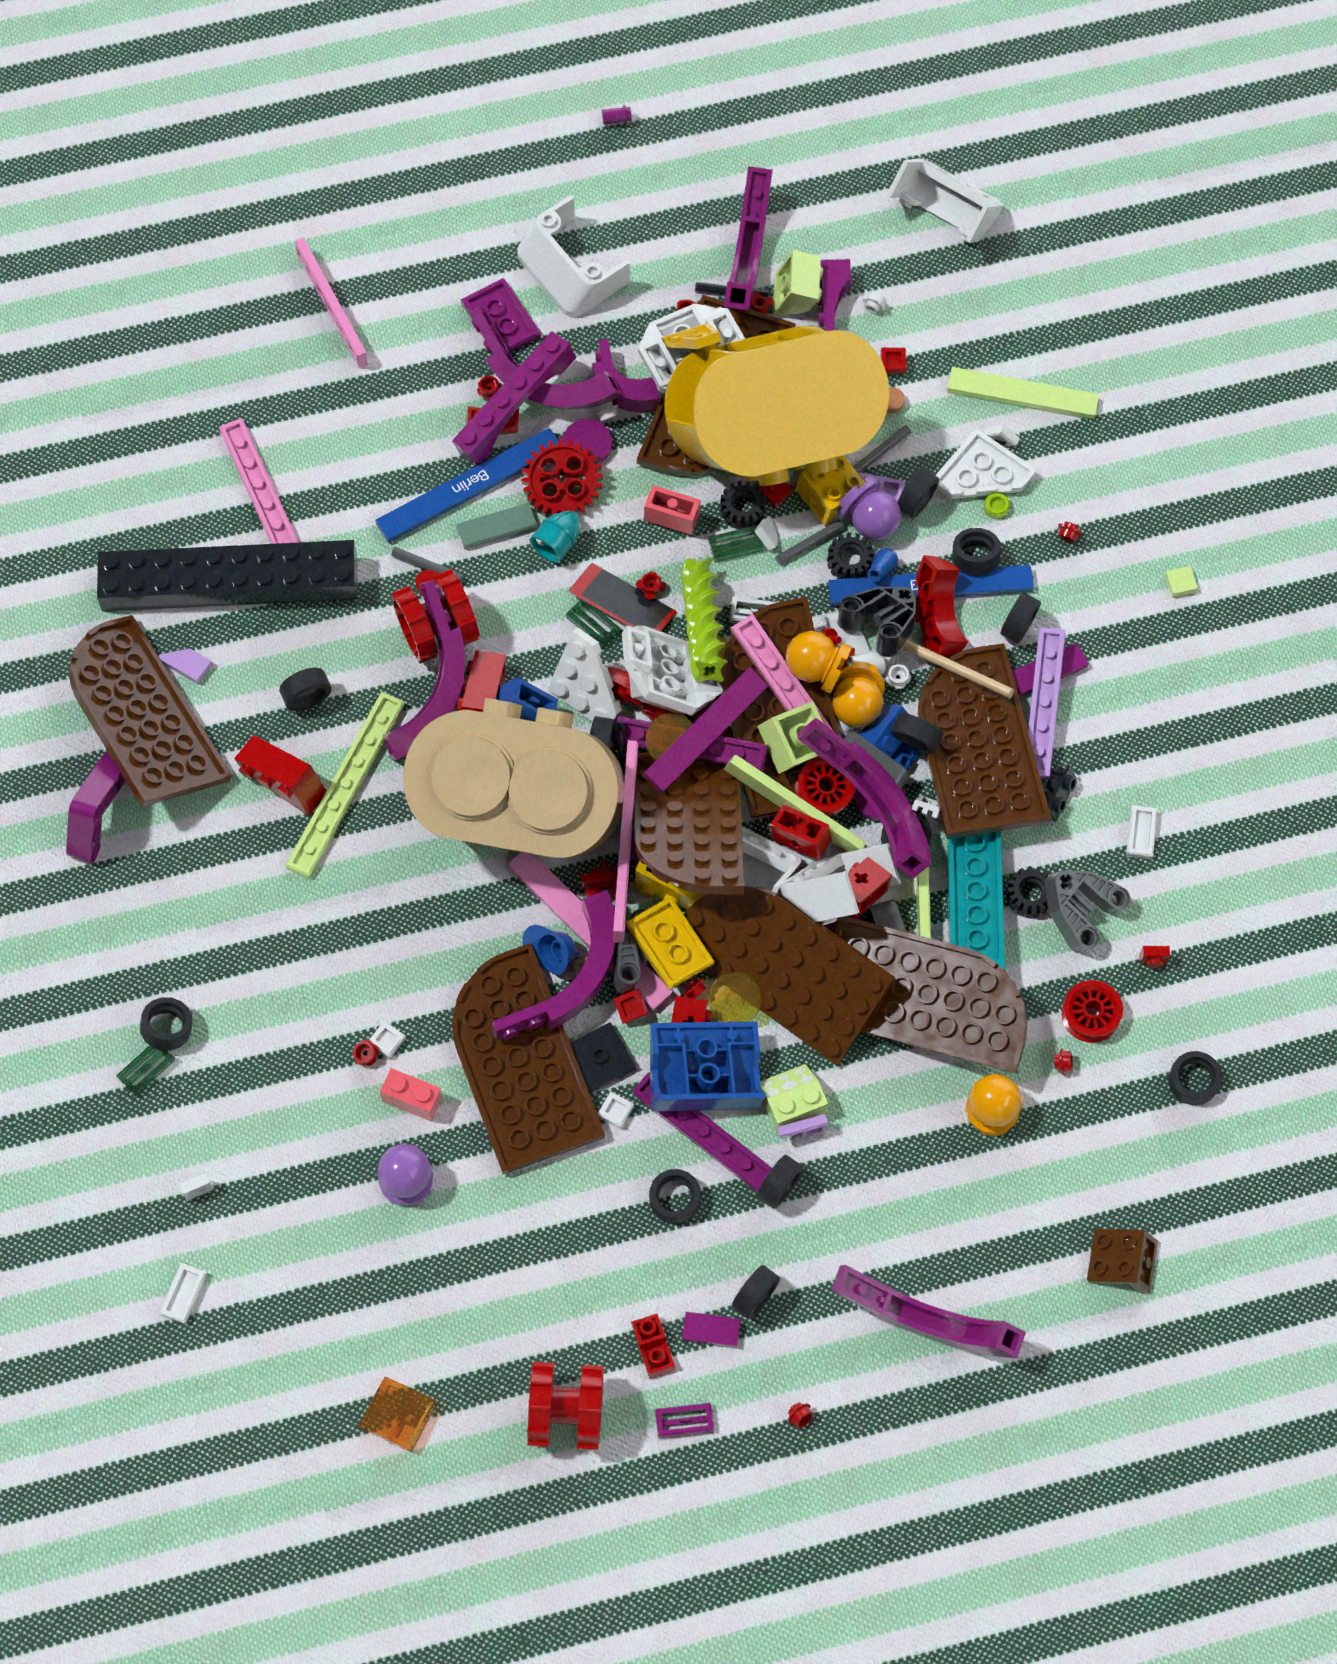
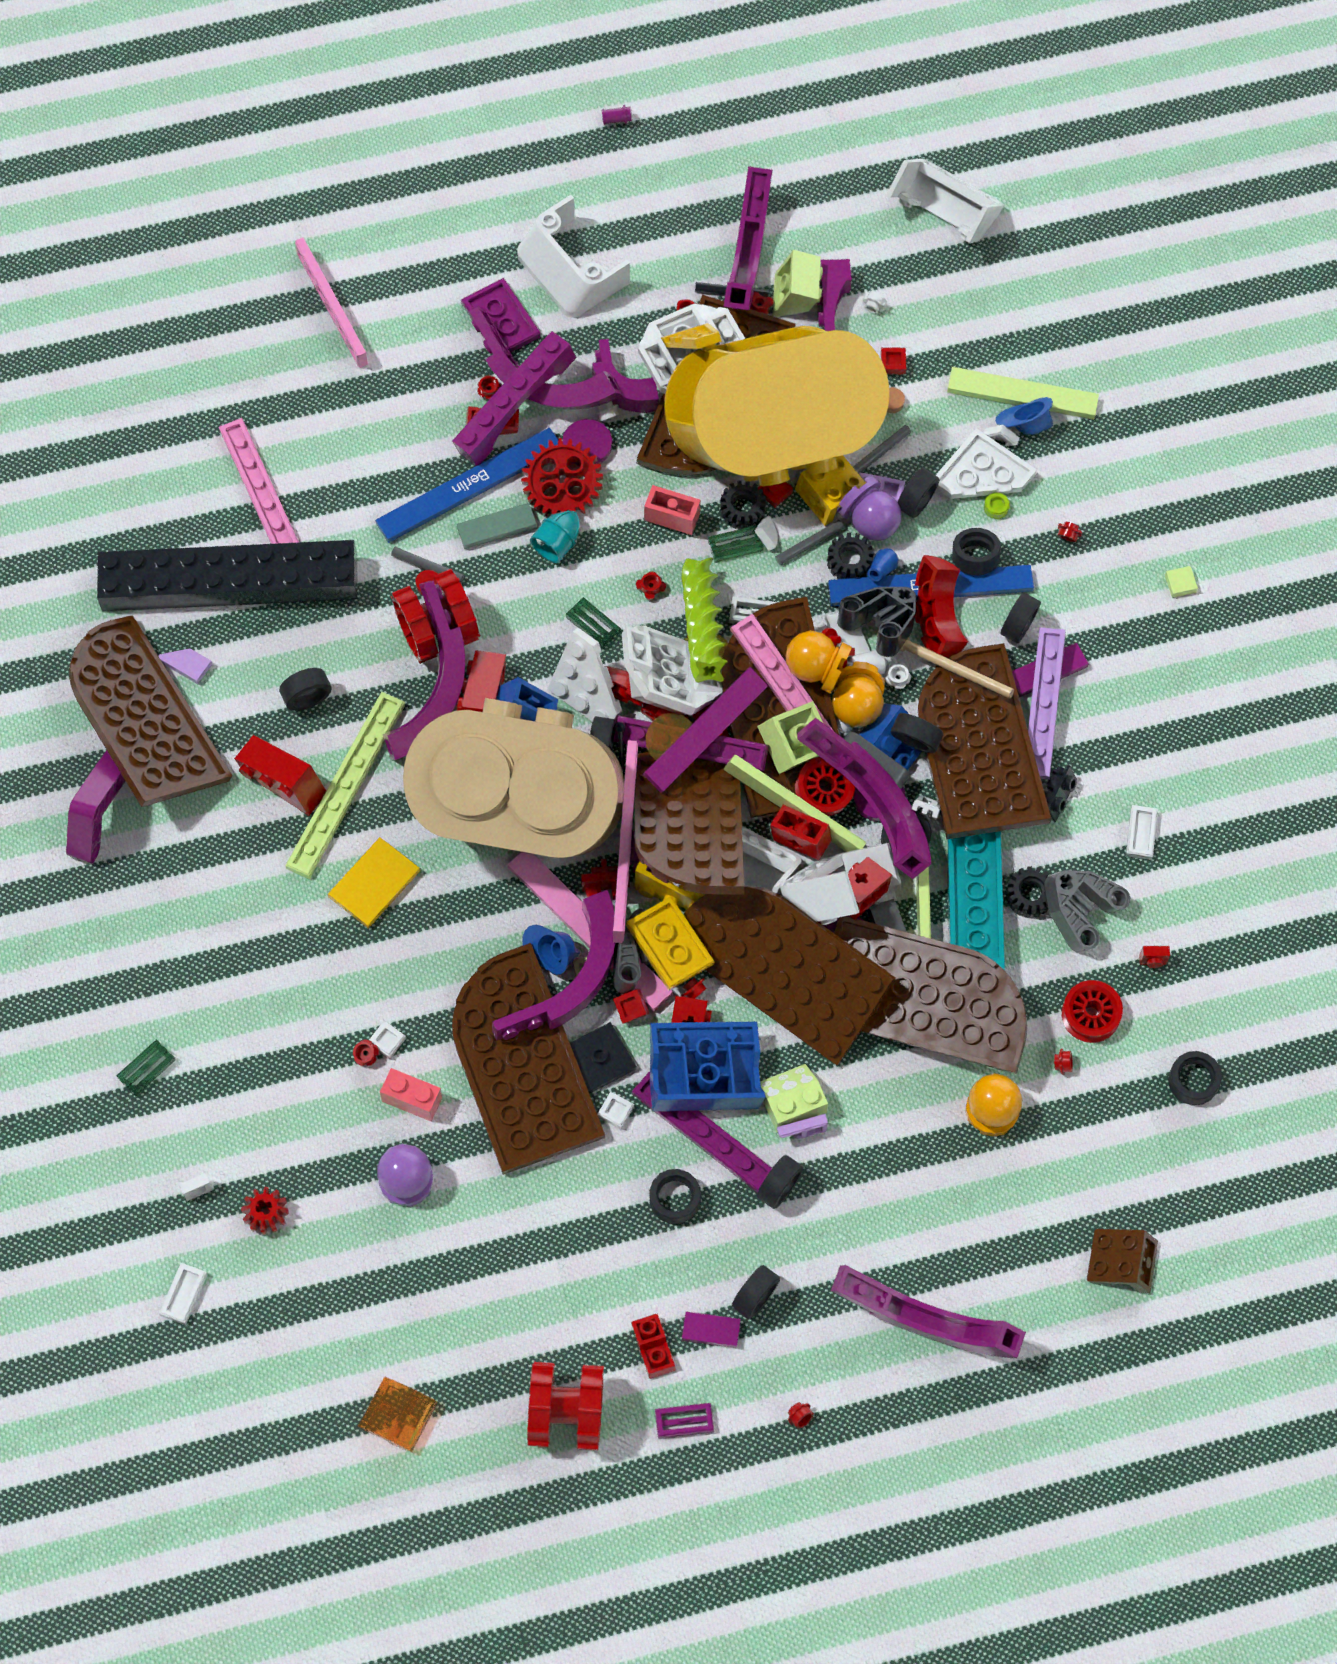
(161, 1041): black tyre -> none
(272, 1203): none -> red gear
(374, 882): none -> yellow tile
(620, 599): black sticker -> none
(735, 998): clear yellow tile -> none
(1028, 417): none -> blue piece

